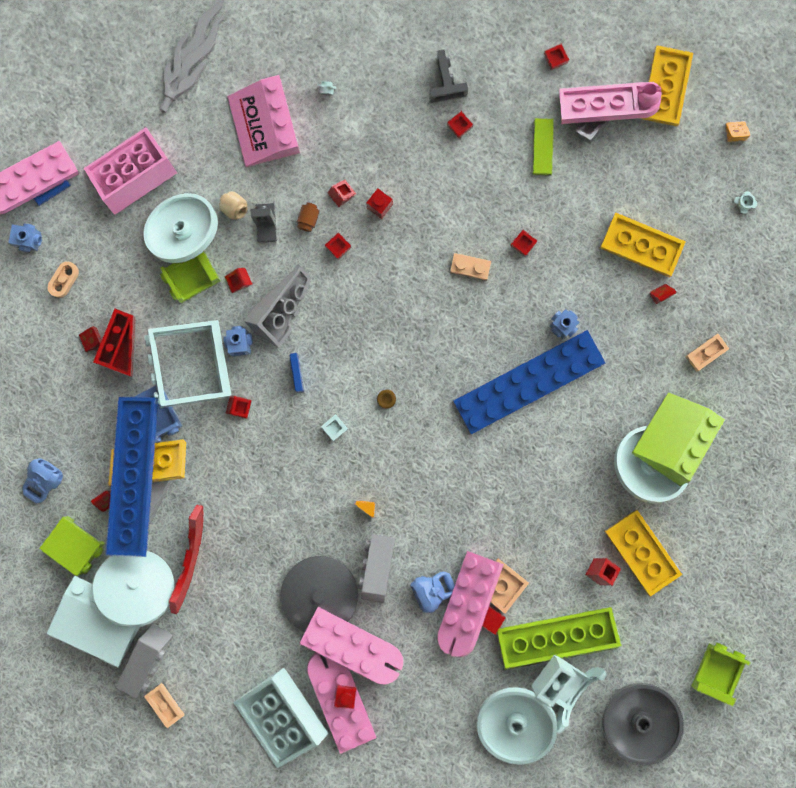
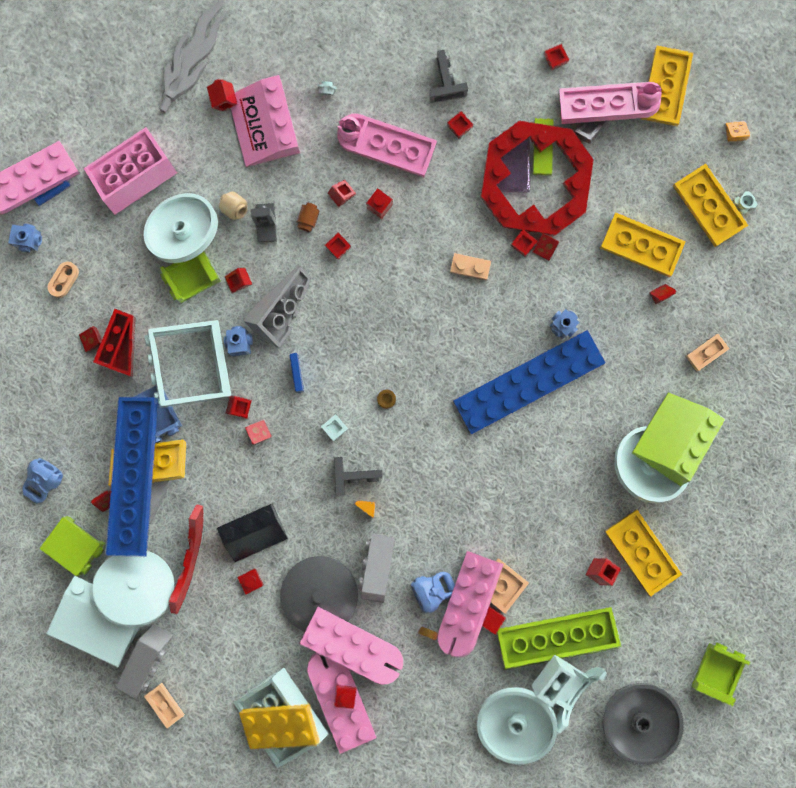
(222, 95): none -> red brick
(250, 581): none -> red plate
(252, 532): none -> black slope
(258, 432): none -> slope
(279, 726): none -> yellow plate
(352, 477): none -> dark grey bracket
(386, 143): none -> bright pink plate
(428, 633): none -> pearl gold tile
(519, 165): none -> clear purple piece
(542, 137): none -> red plate
(545, 247): none -> red slope
(710, 205): none -> yellow plate

